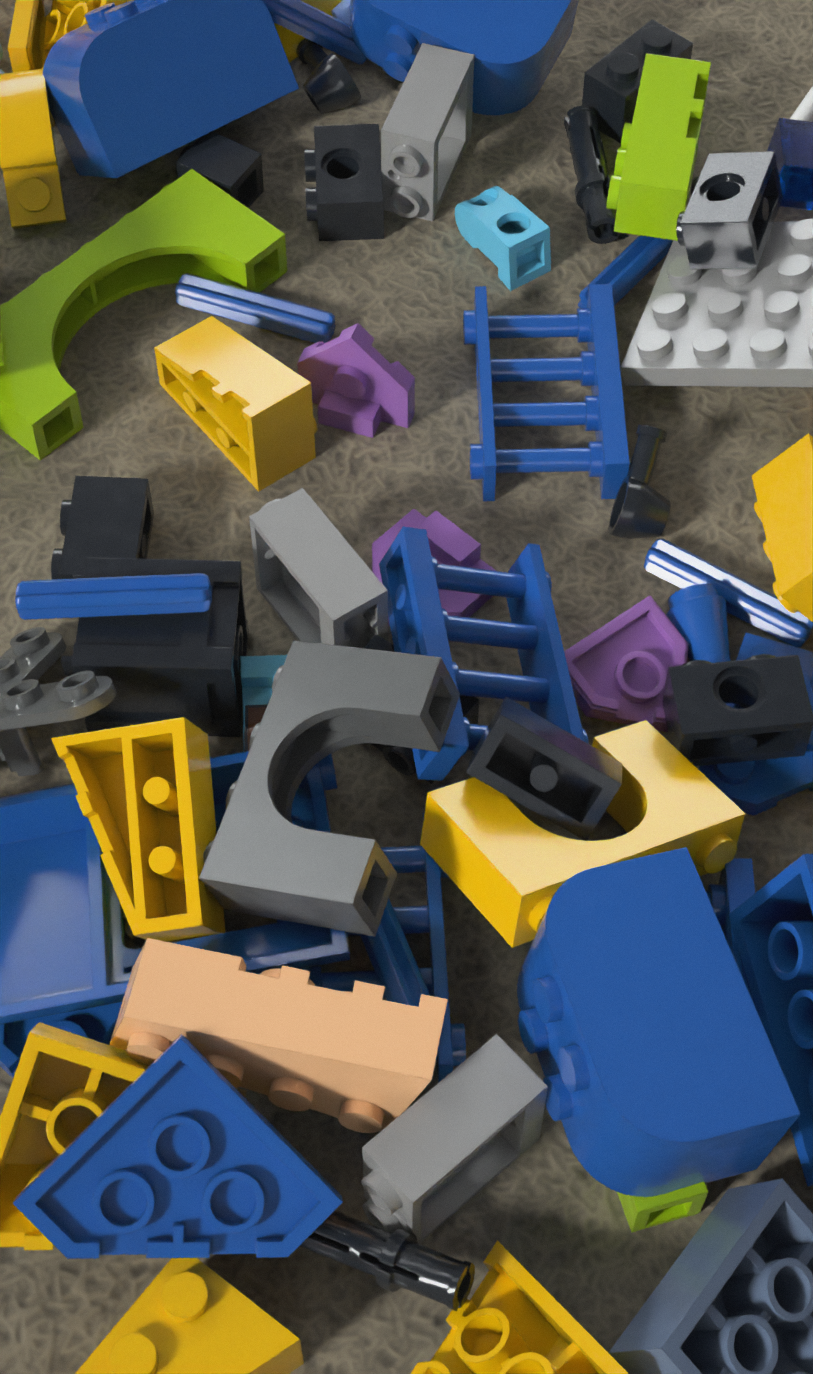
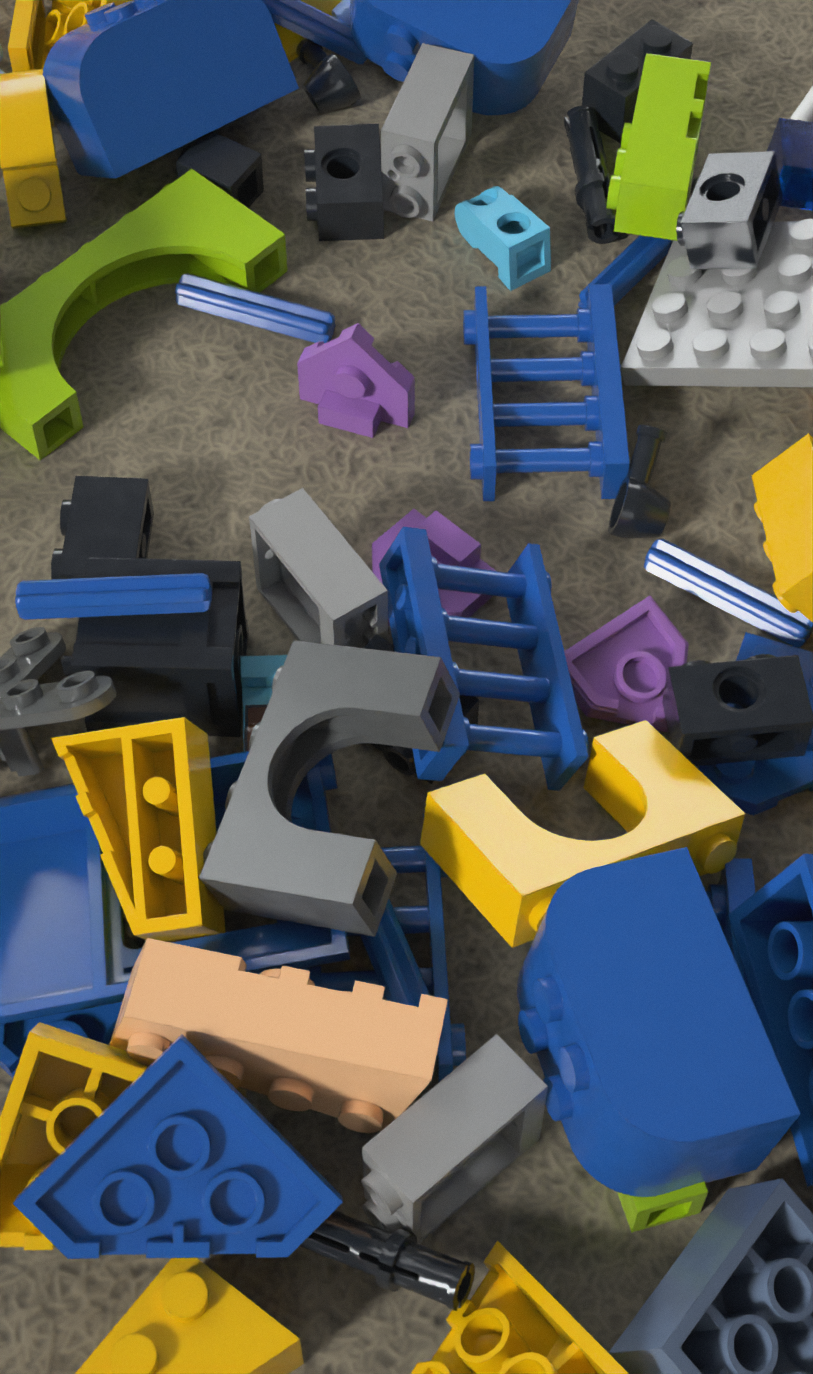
(240, 400): yellow wedge -> none
(546, 769): black brick -> none
(702, 622): blue cone -> none

